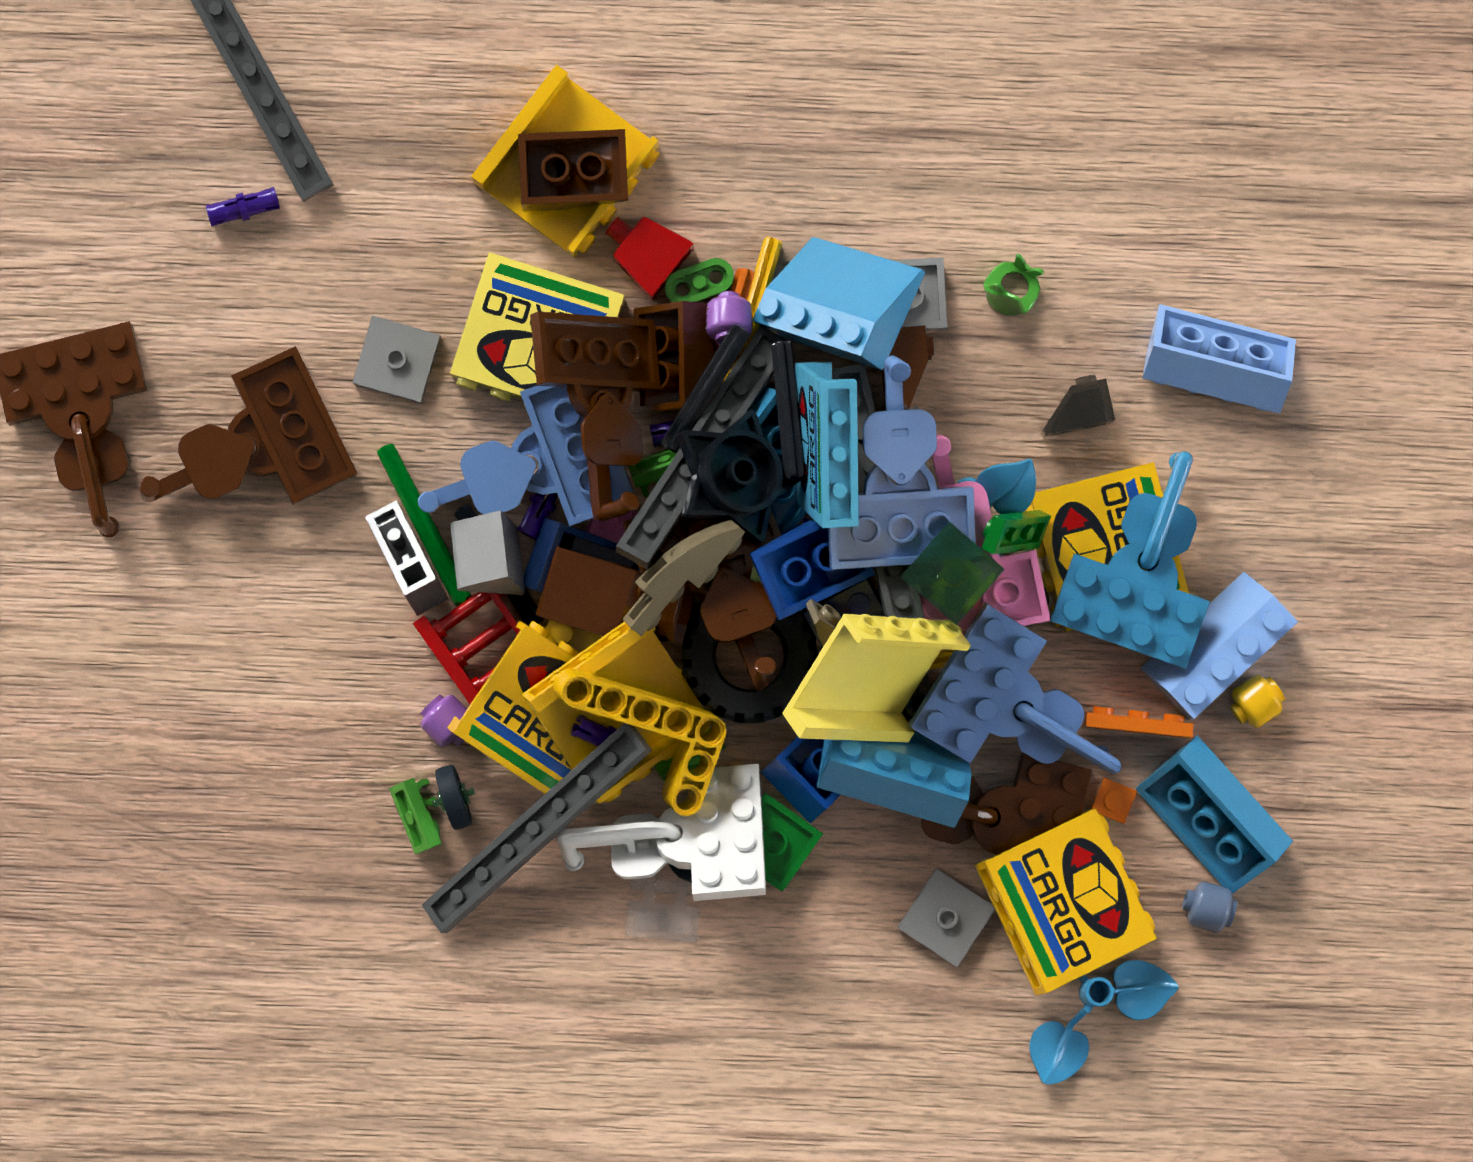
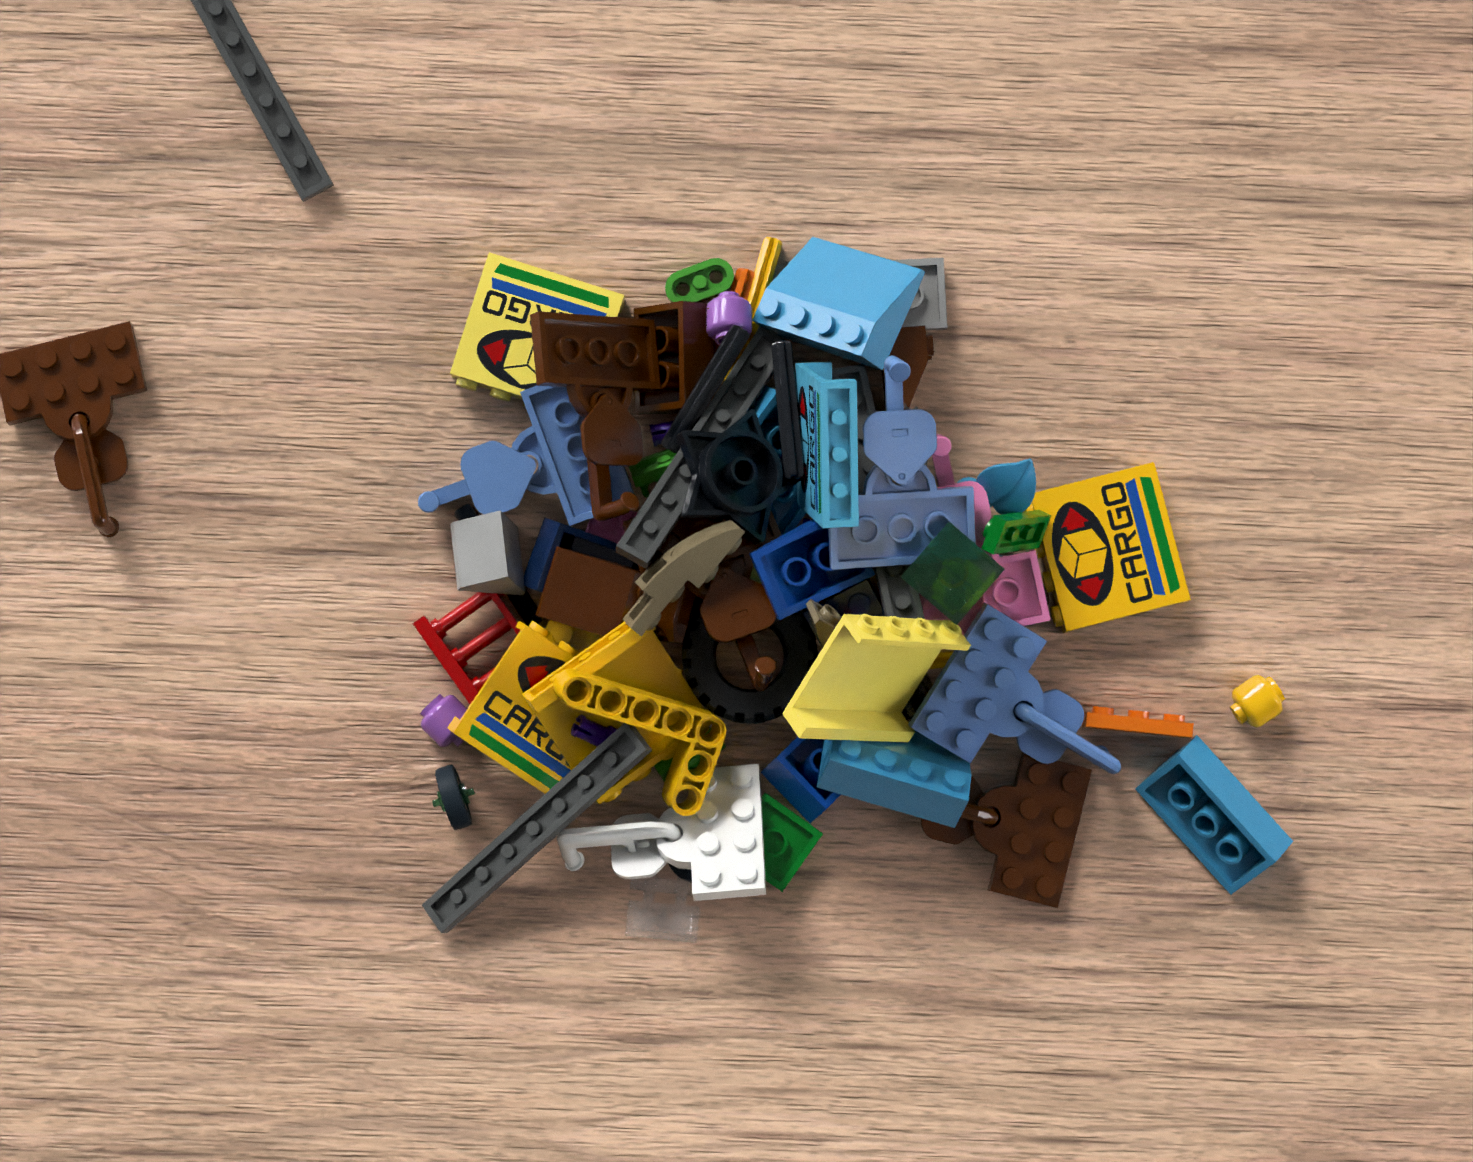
(242, 206): dark purple pin -> none
(289, 433): reddish brown plate -> none
(396, 359): light grey plate -> none
(406, 558): dark grey slope -> none
(417, 821): bright green plate -> none
(422, 521): green axle -> none
(530, 524): dark purple pin -> none
(561, 107): yellow panel -> none
(572, 169): reddish brown slope -> none
(648, 253): red torso -> none
(946, 917): light grey plate -> none
(1008, 303): bright green piece -> none
(1066, 902): yellow panel -> none
(1081, 408): clear smoke slope -> none
(1113, 800): orange plate -> none
(1133, 604): dark azure plate -> none
(1140, 992): dark azure plant -> none
(1210, 906): sand blue head -> none
(1220, 359): light blue slope -> none
(1233, 636): light blue slope -> none

